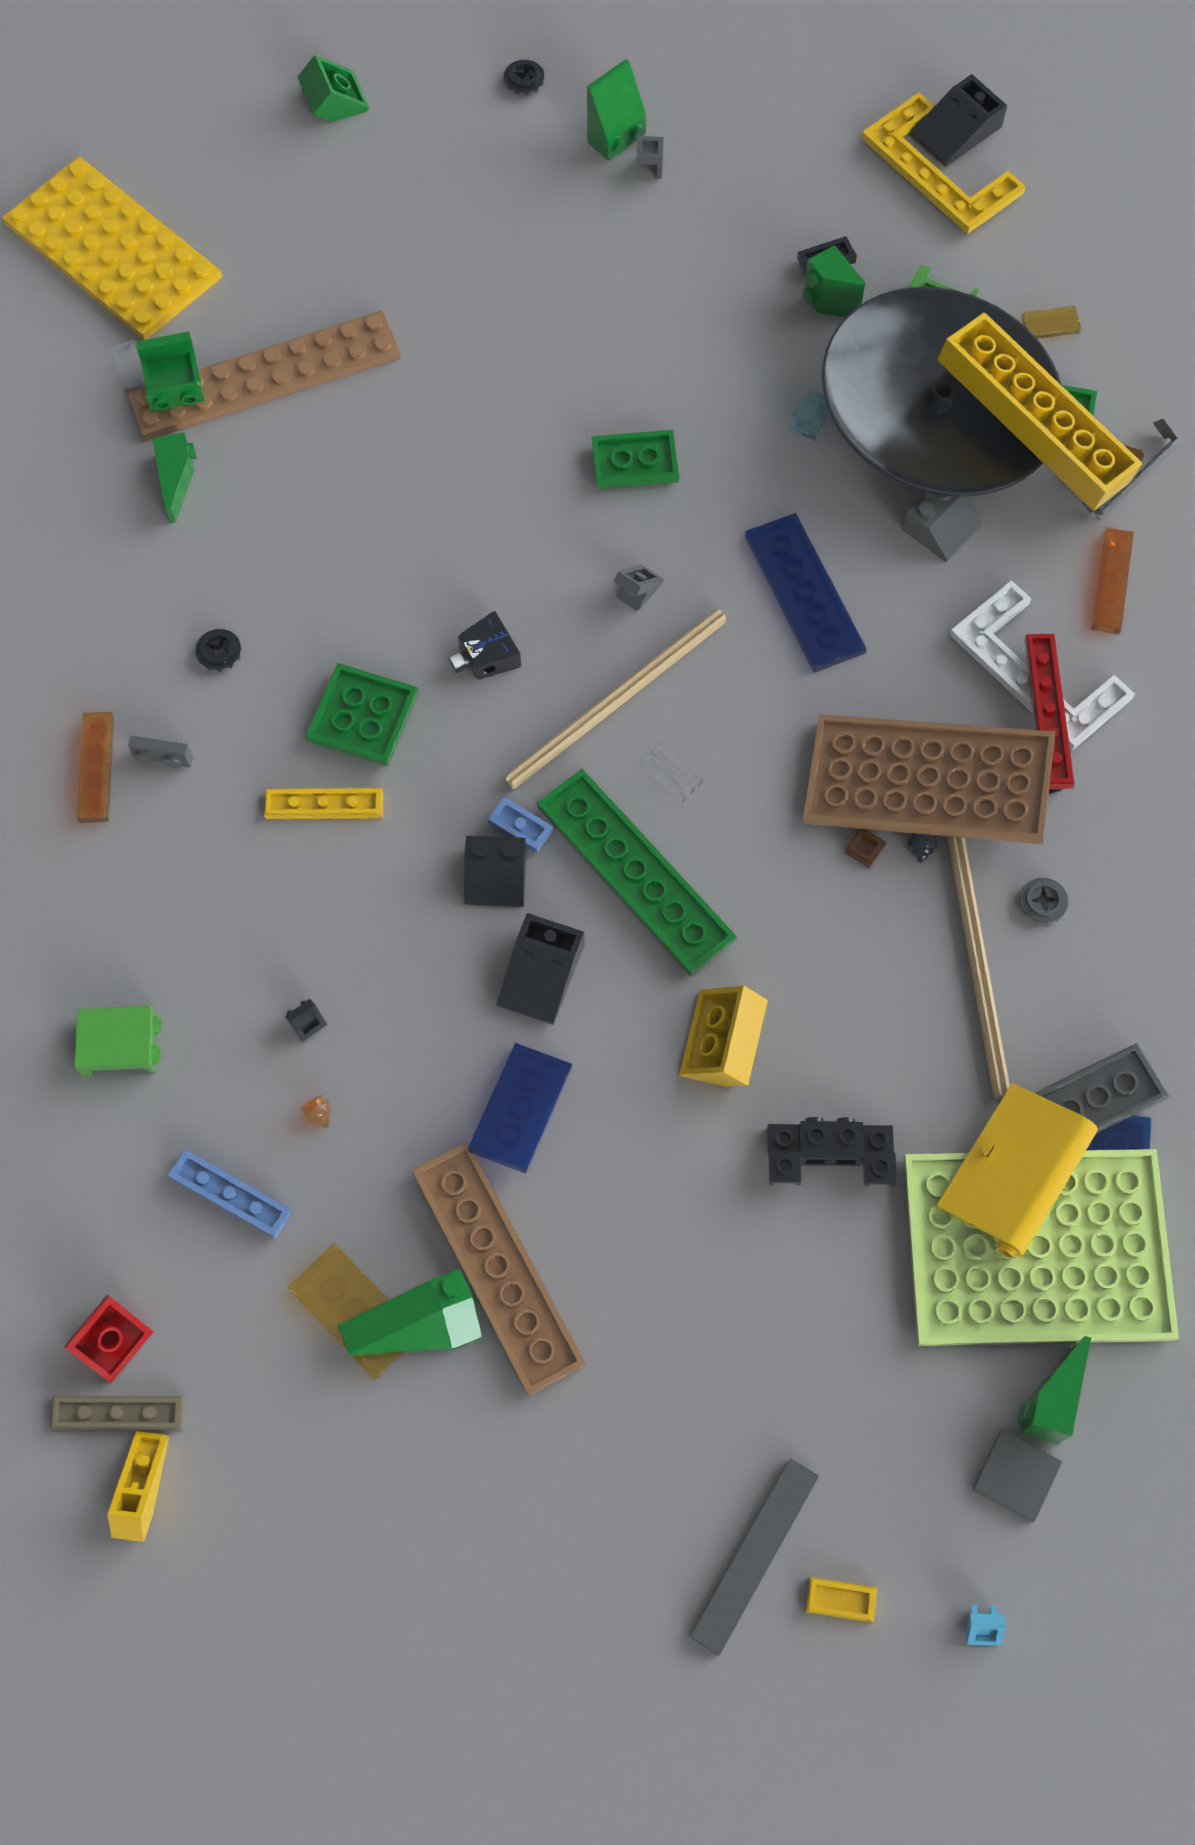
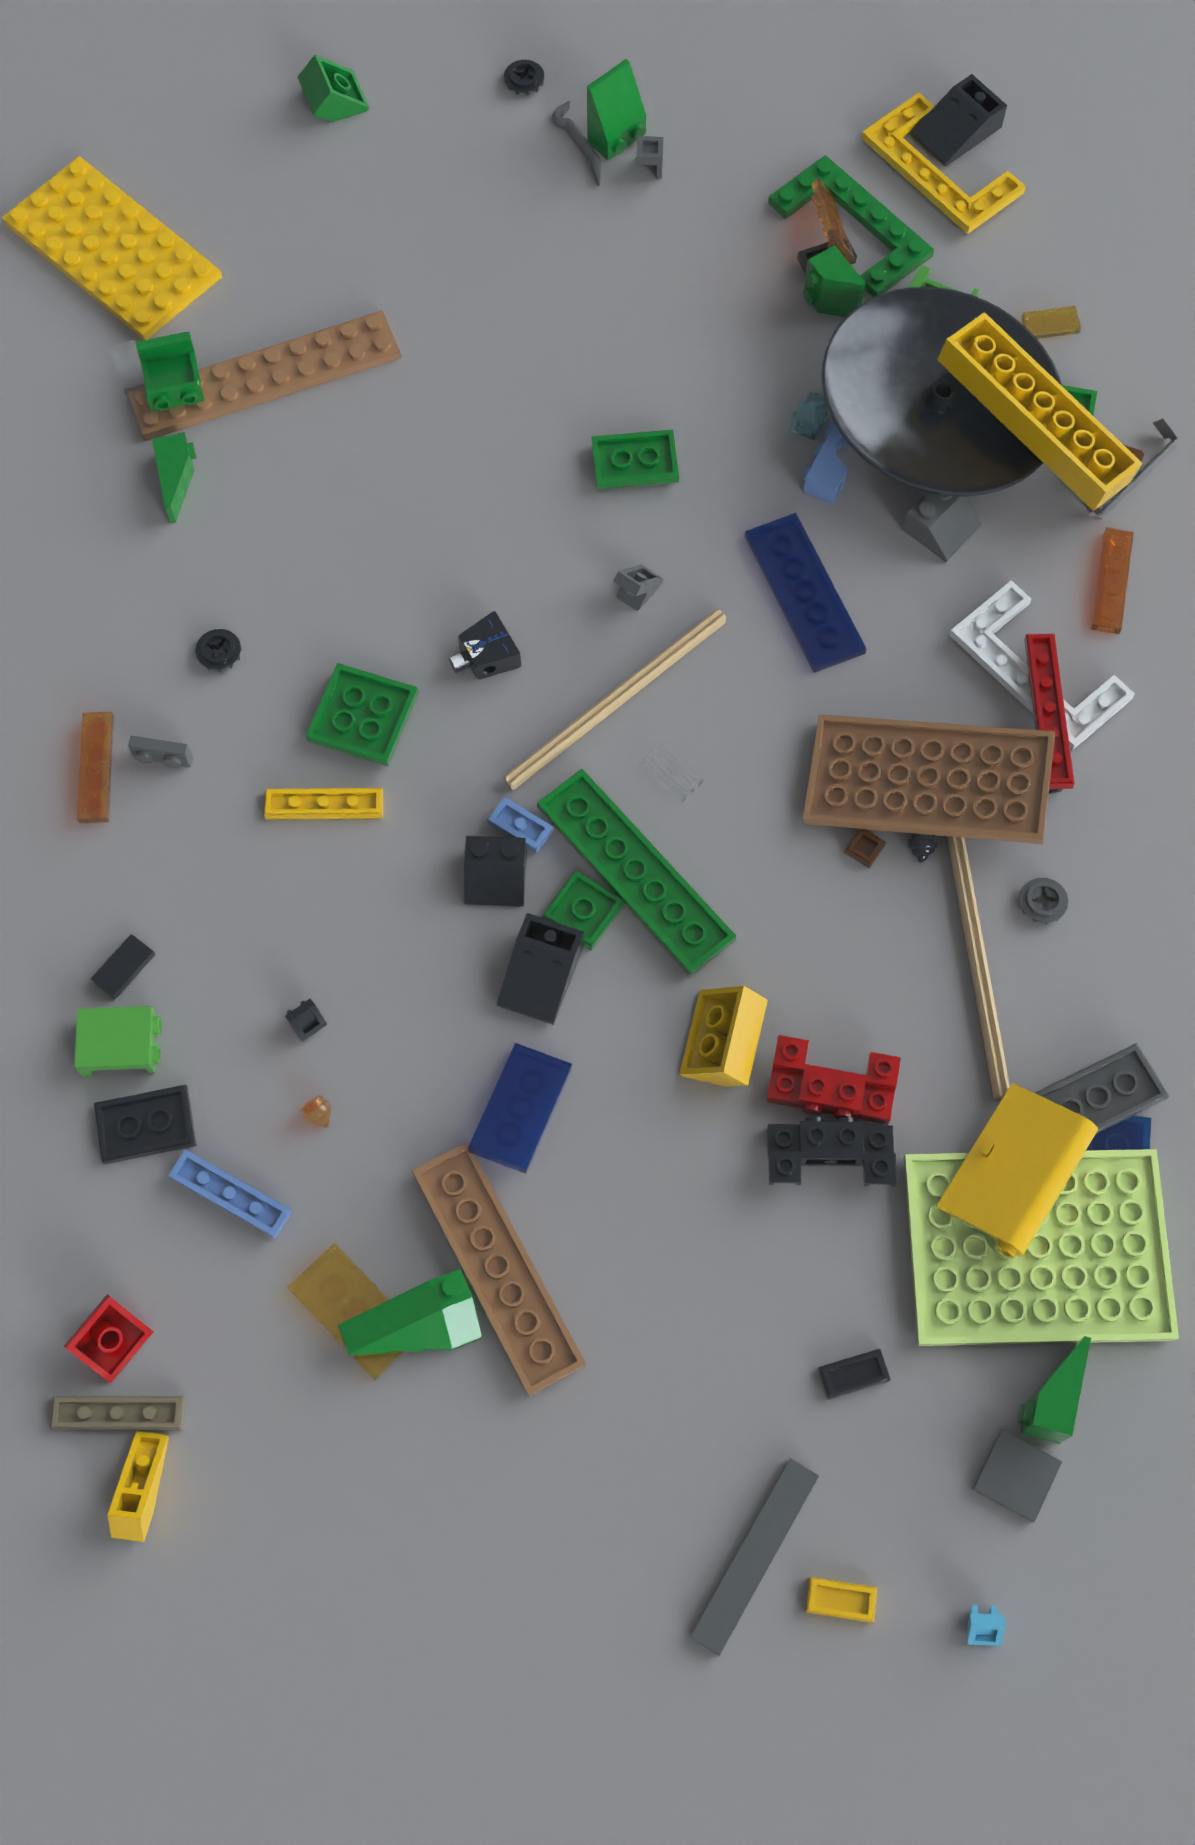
(123, 966): none -> black tile
(145, 1124): none -> black tile
(579, 138): none -> dark grey piece
(584, 907): none -> green tile
(827, 473): none -> medium blue arch
(831, 219): none -> clear orange plate
(832, 1090): none -> red bracket
(854, 1374): none -> black tile
(906, 246): none -> green plate

